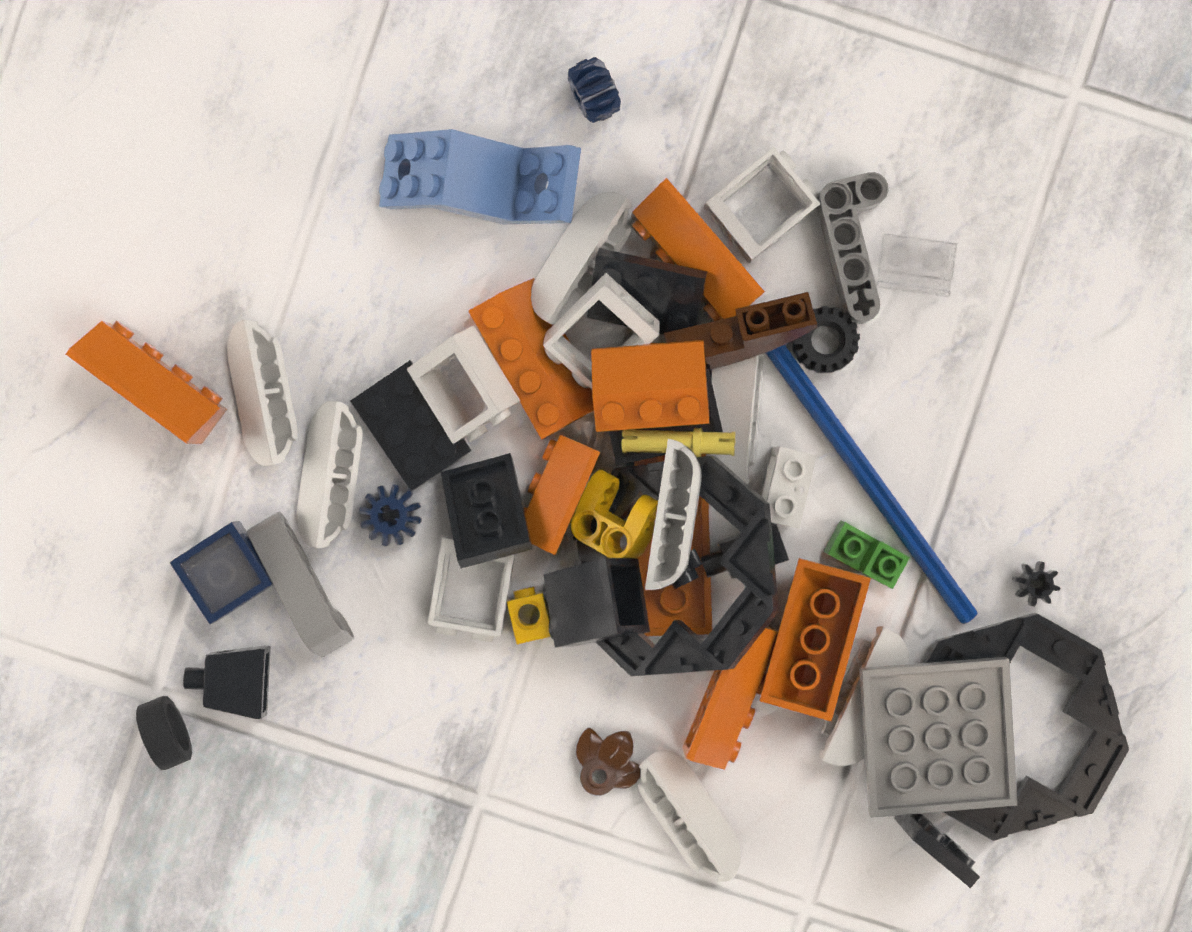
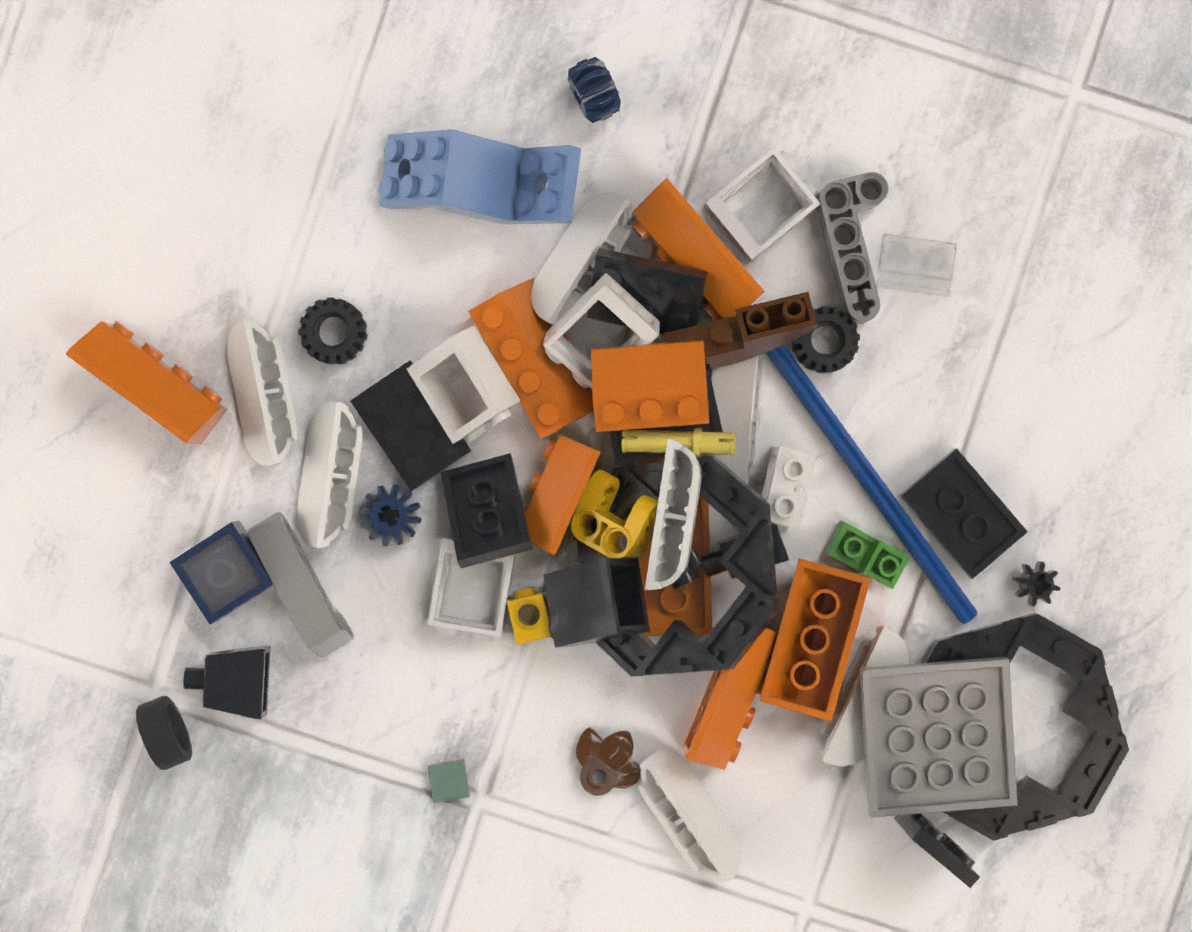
(311, 326): none -> black tyre
(448, 780): none -> sand green tile
(963, 513): none -> black plate

